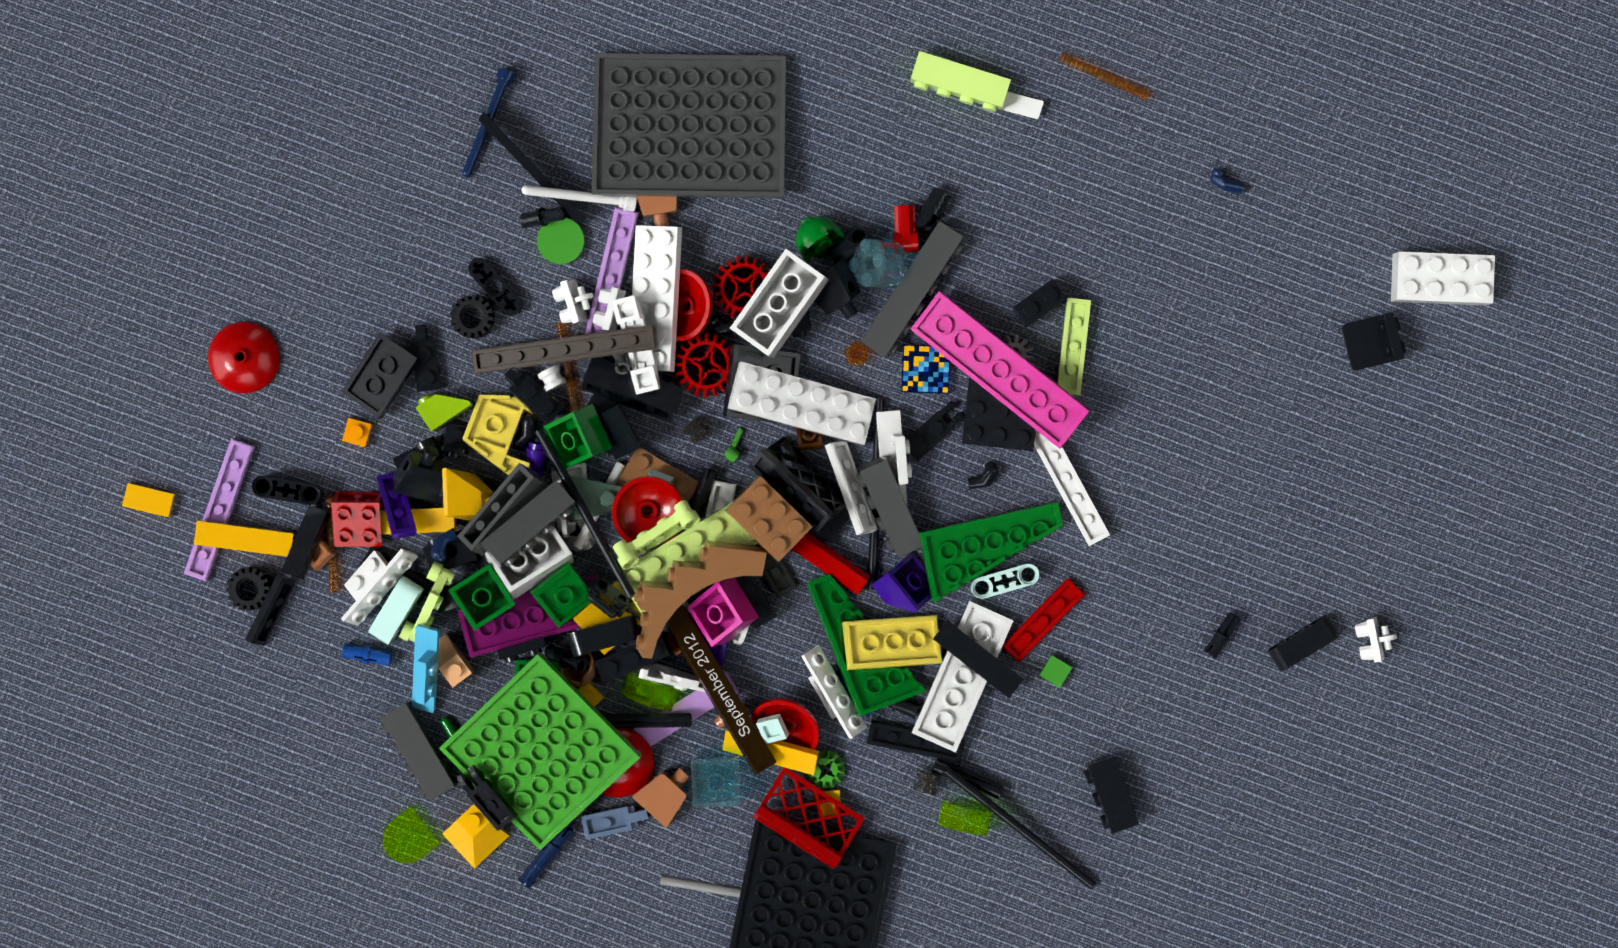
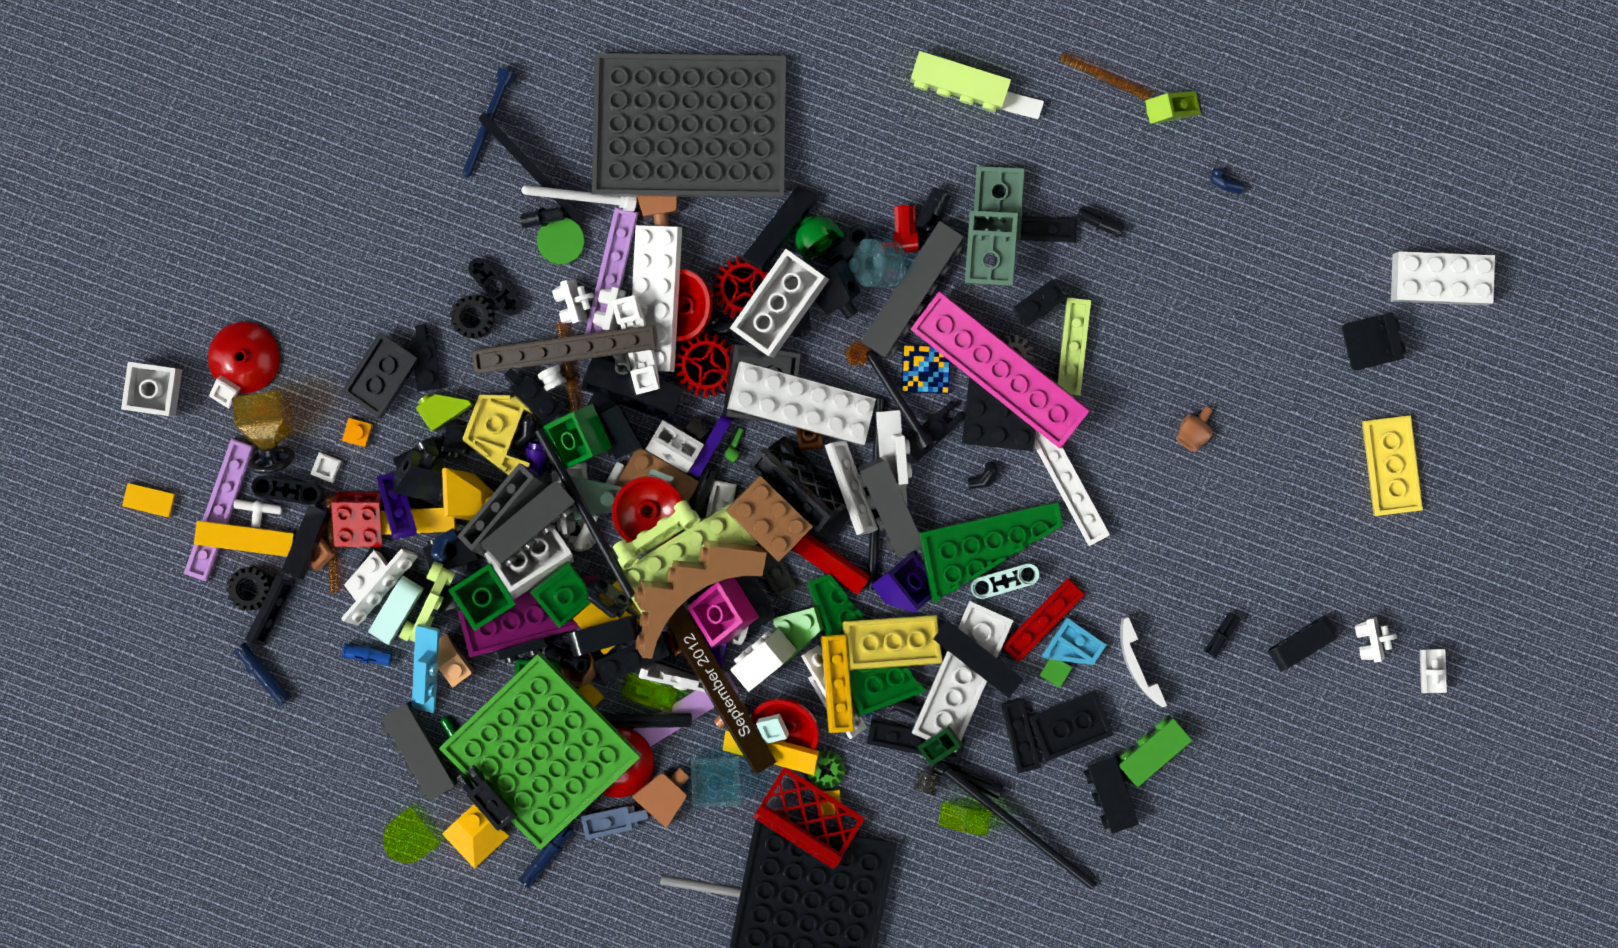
(151, 389): none -> white brick
(224, 391): none -> white tile
(257, 508): none -> white piece
(259, 671): none -> dark blue pin
(265, 422): none -> clear yellow piece
(326, 467): none -> white tile
(674, 446): none -> white brick
(710, 445): none -> dark purple beam
(762, 658): none -> white brick
(780, 228): none -> black tile
(800, 627): none -> bright green wing
(837, 683): none -> yellow tile
(924, 438): none -> black piece
(940, 745): none -> dark green slope
(995, 226): none -> sand green bracket
(1020, 735): none -> black tile
(1048, 229): none -> black tile
(1070, 725): none -> black plate
(1073, 645): none -> medium azure wing
(1100, 221): none -> black axle
(1127, 636): none -> white slope
(1153, 751): none -> bright green brick
(1172, 107): none -> lime slope
(1194, 430): none -> nougat piece
(1392, 465): none -> light yellow tile
(1433, 671): none -> white hips

